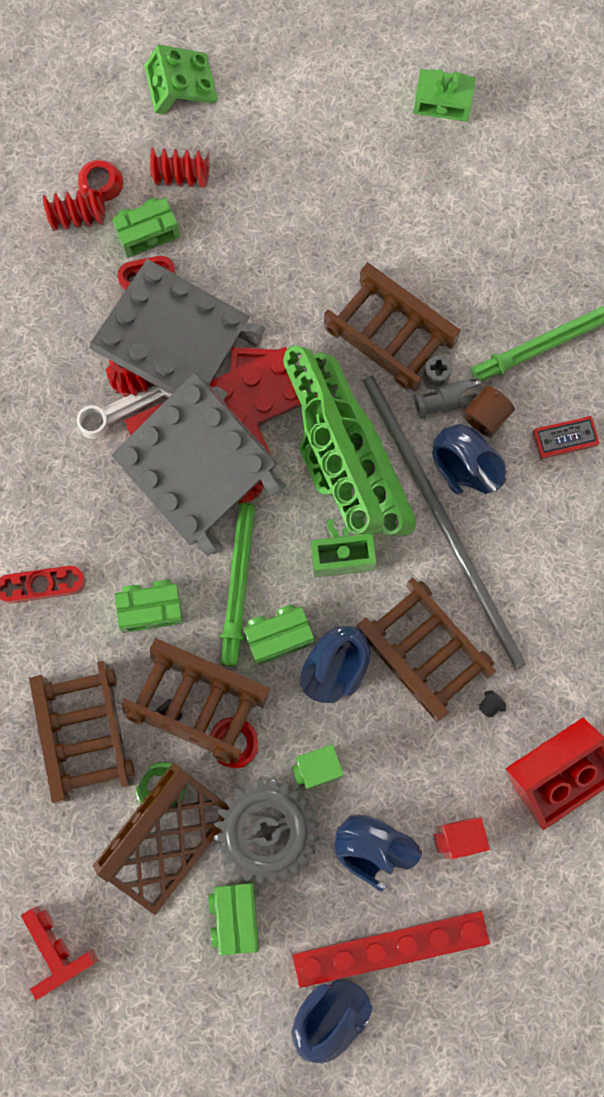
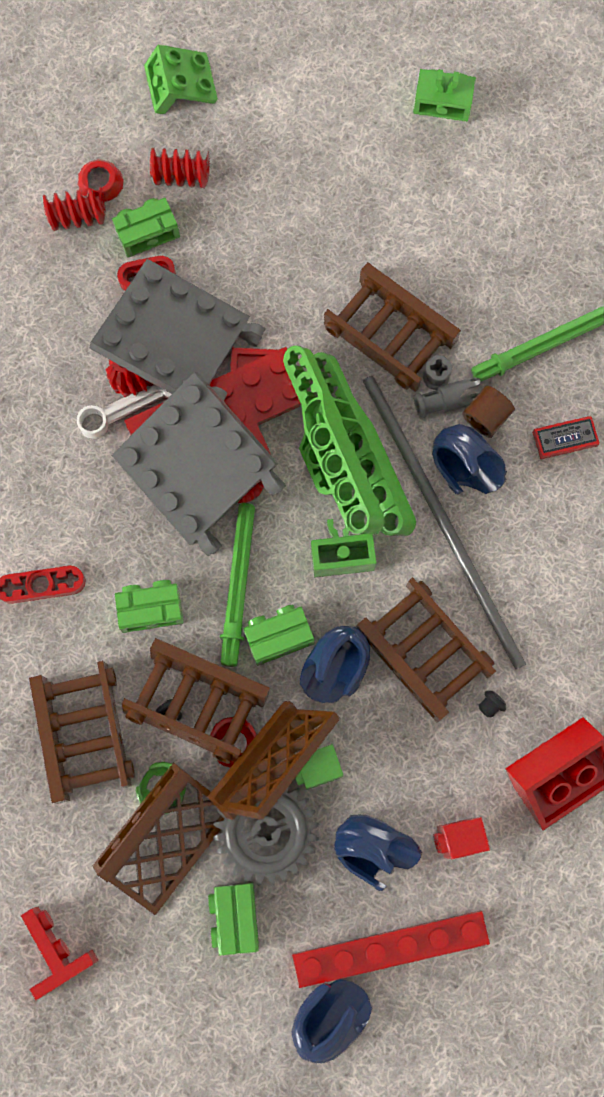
(257, 765): none -> reddish brown fence

